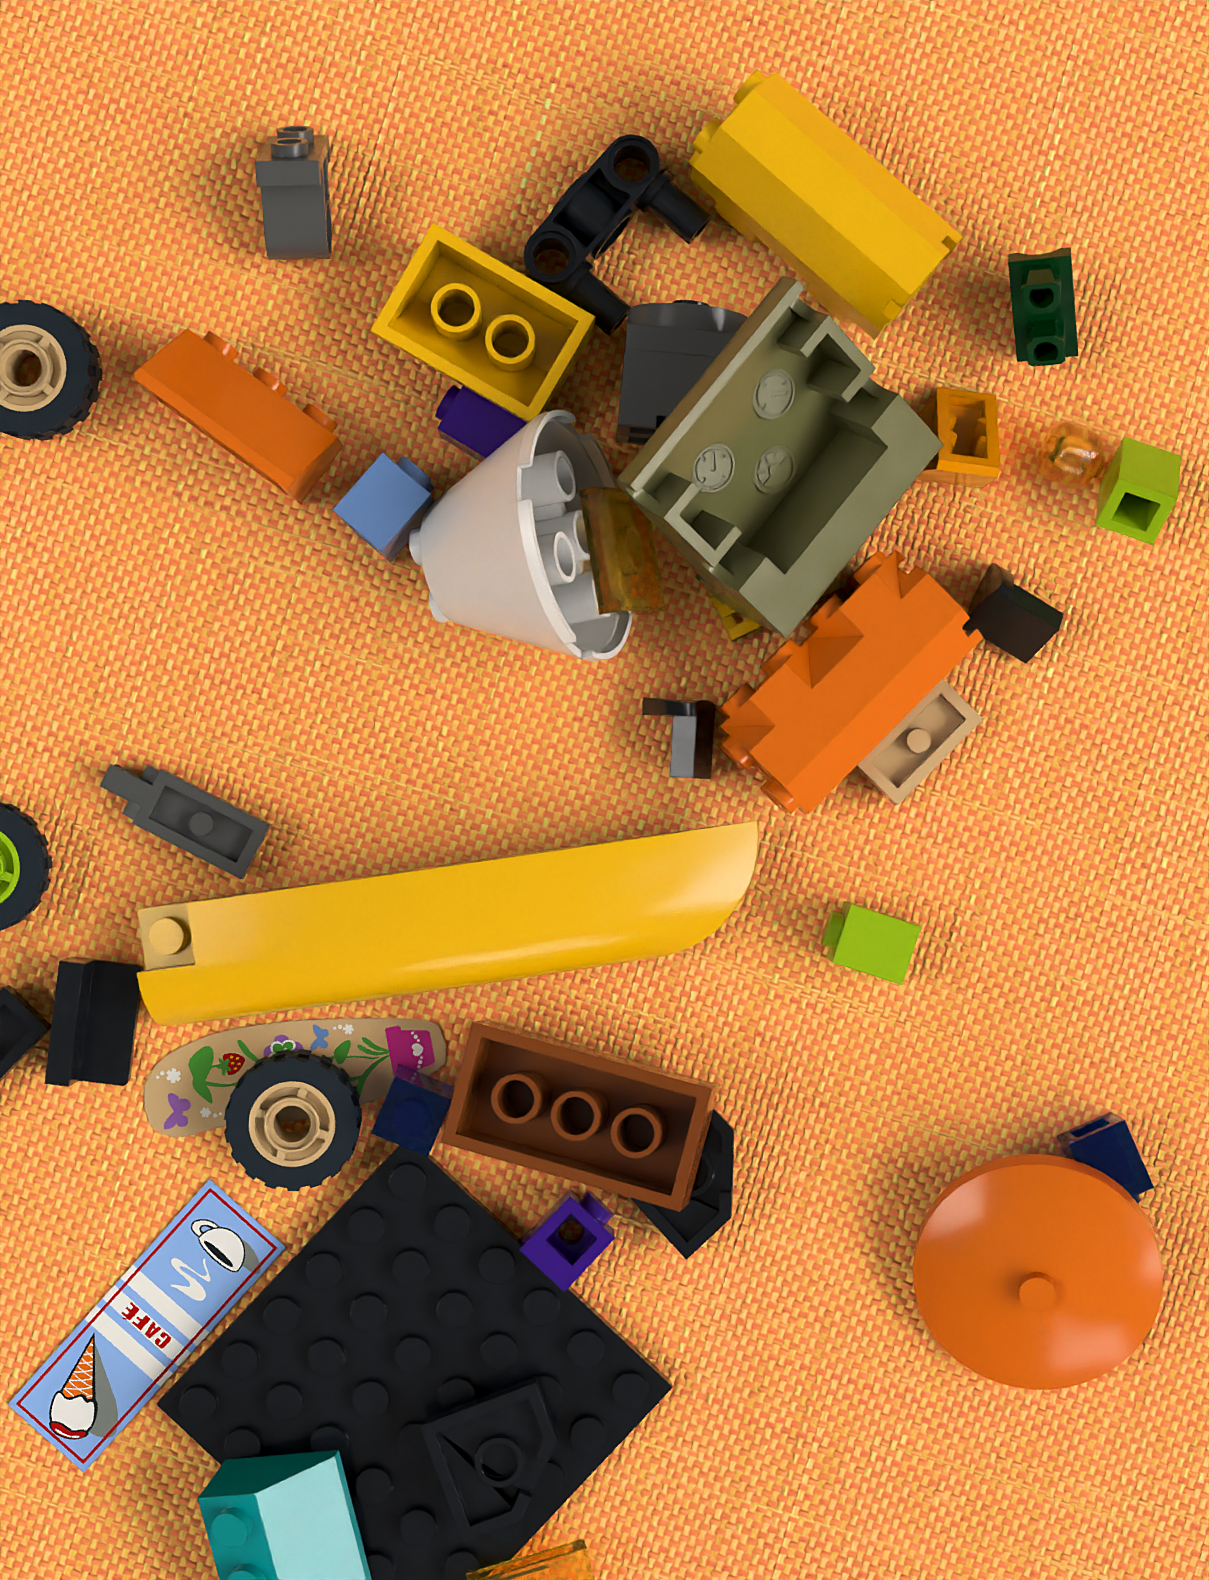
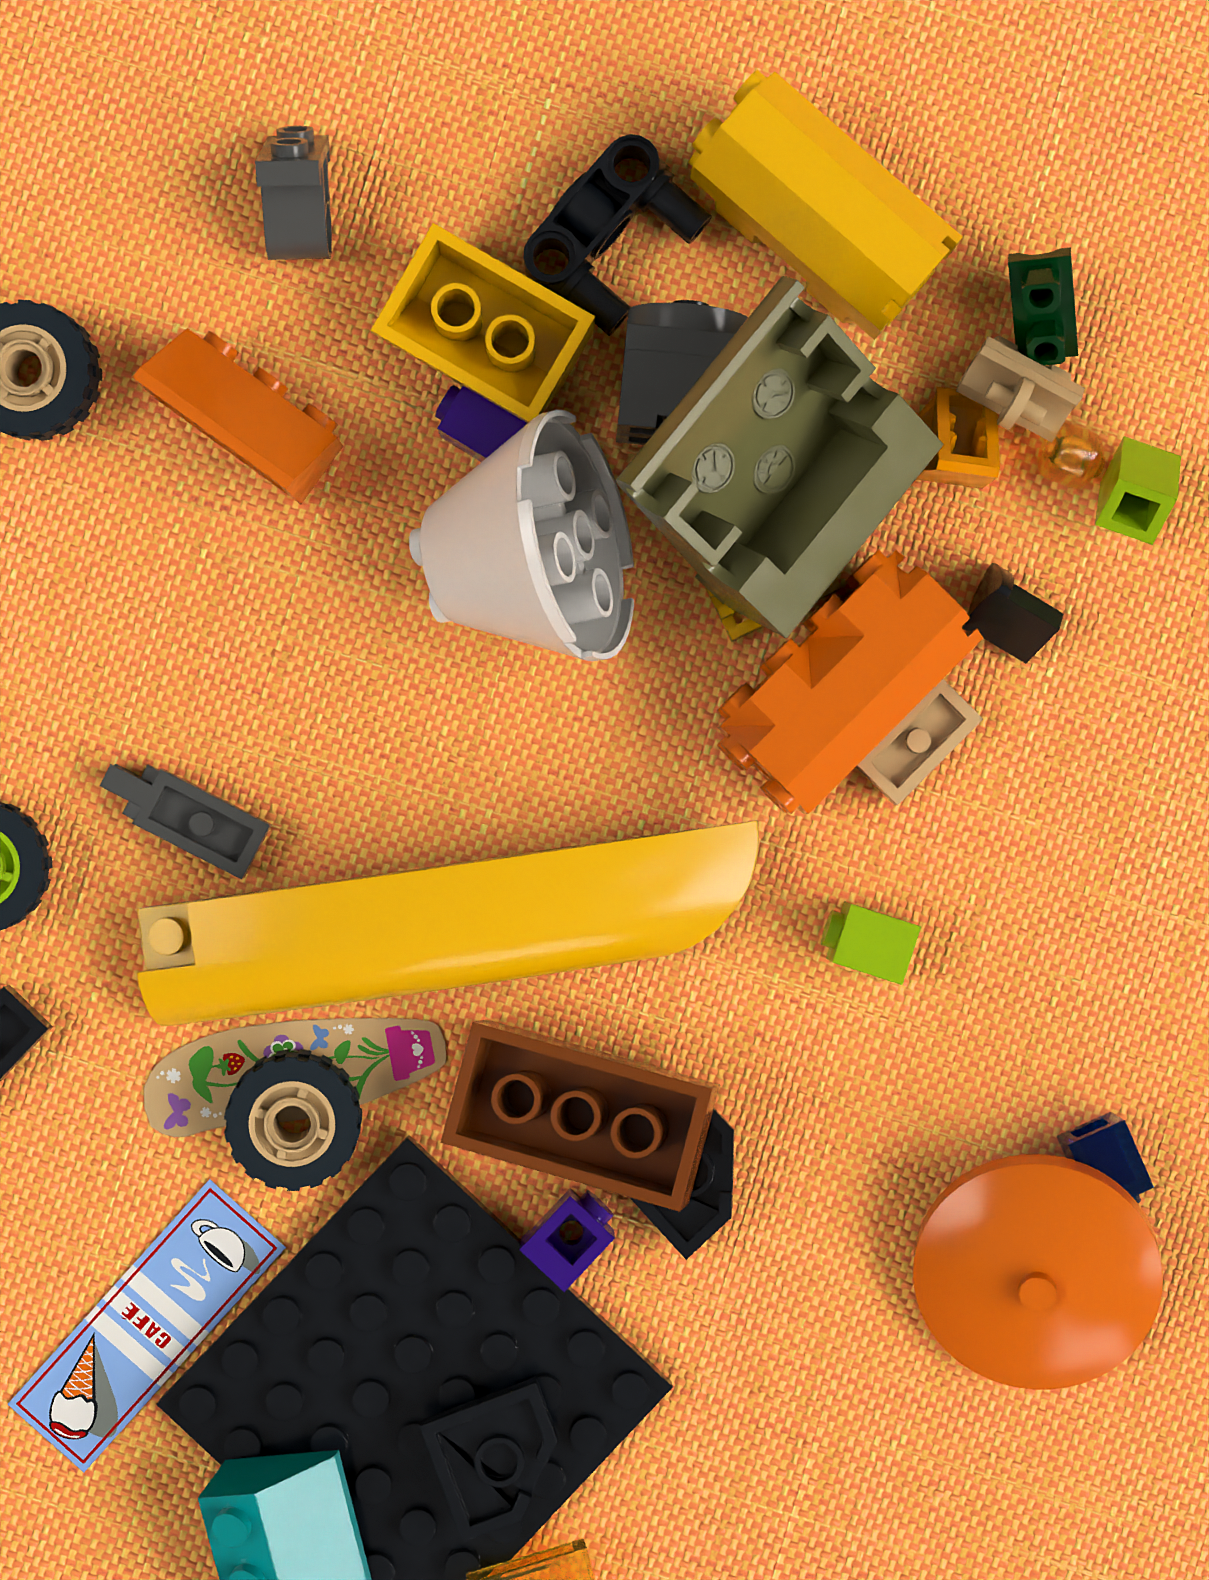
(93, 1022): black panel -> none
(387, 504): medium blue brick -> none
(413, 1110): clear blue brick -> none
(621, 553): clear yellow tile -> none
(690, 734): black tile -> none
(1020, 388): none -> tan hips

